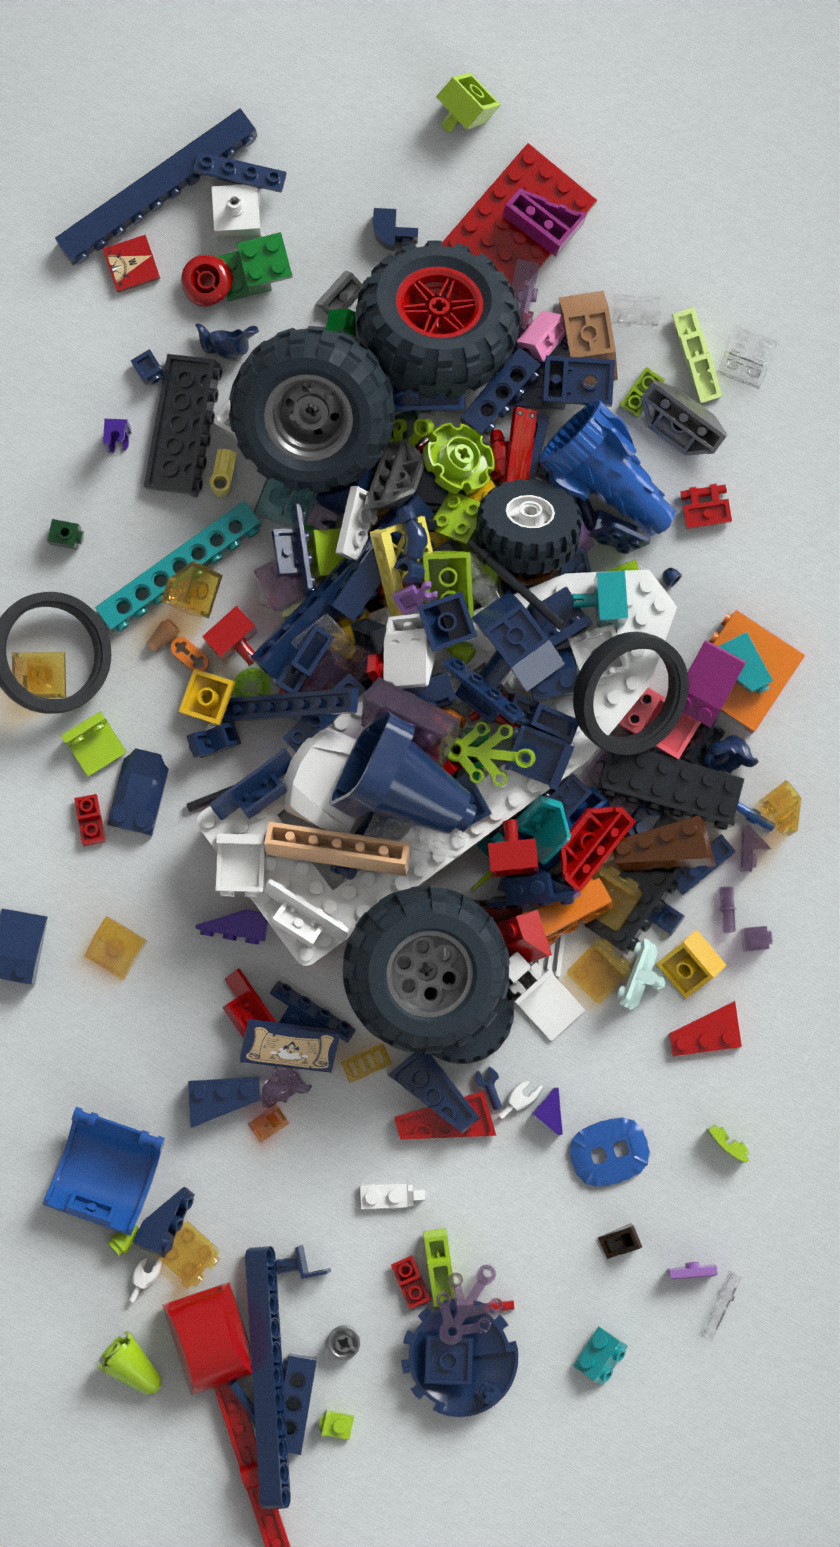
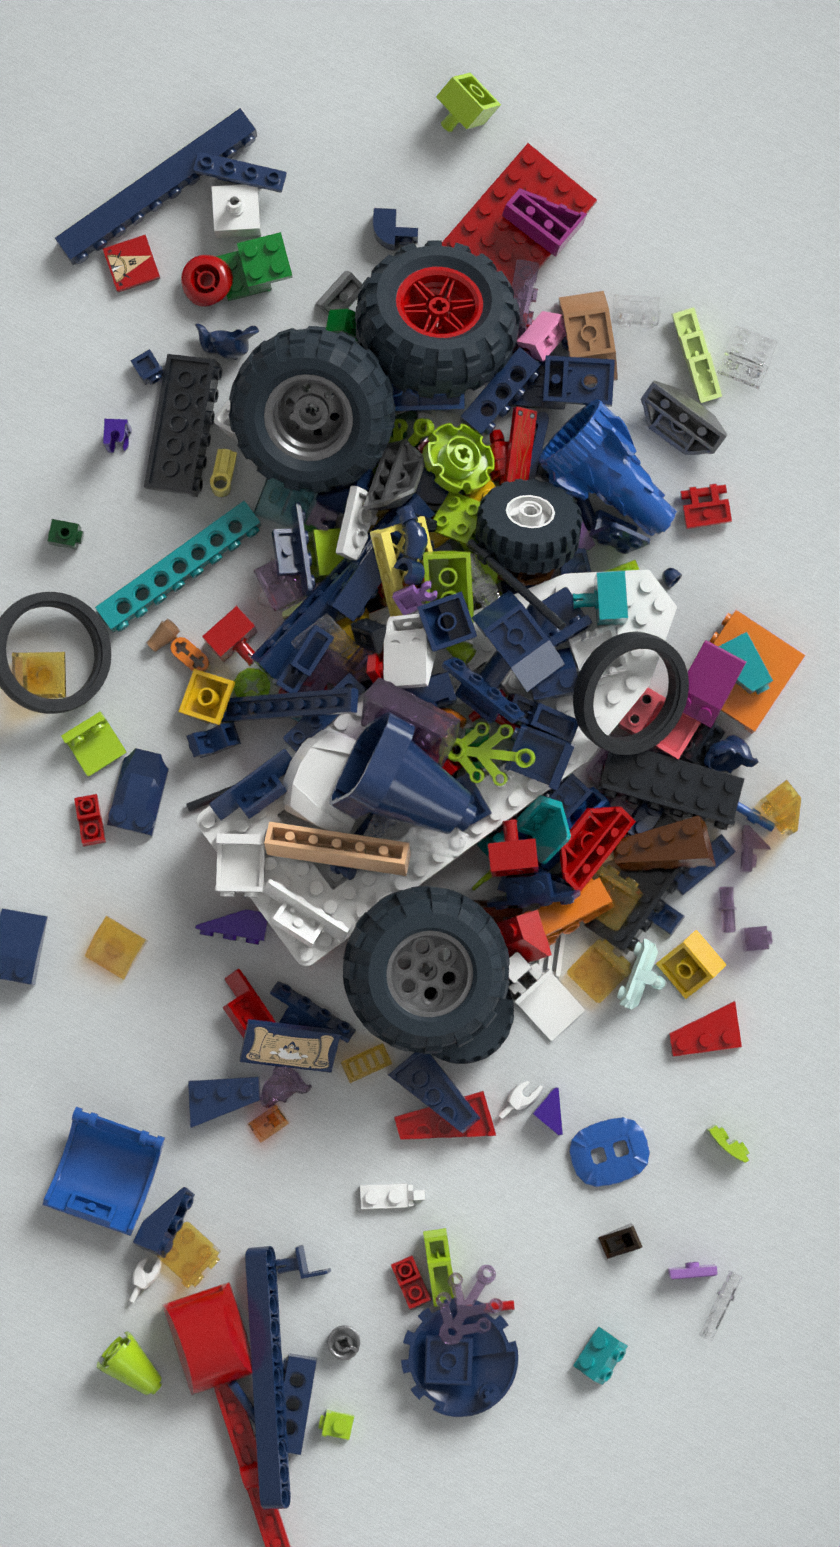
(121, 1242): lime cone -> none
(193, 590): clear yellow slope -> none
(490, 1087): dark blue bar -> none
(632, 399): lime slope -> none

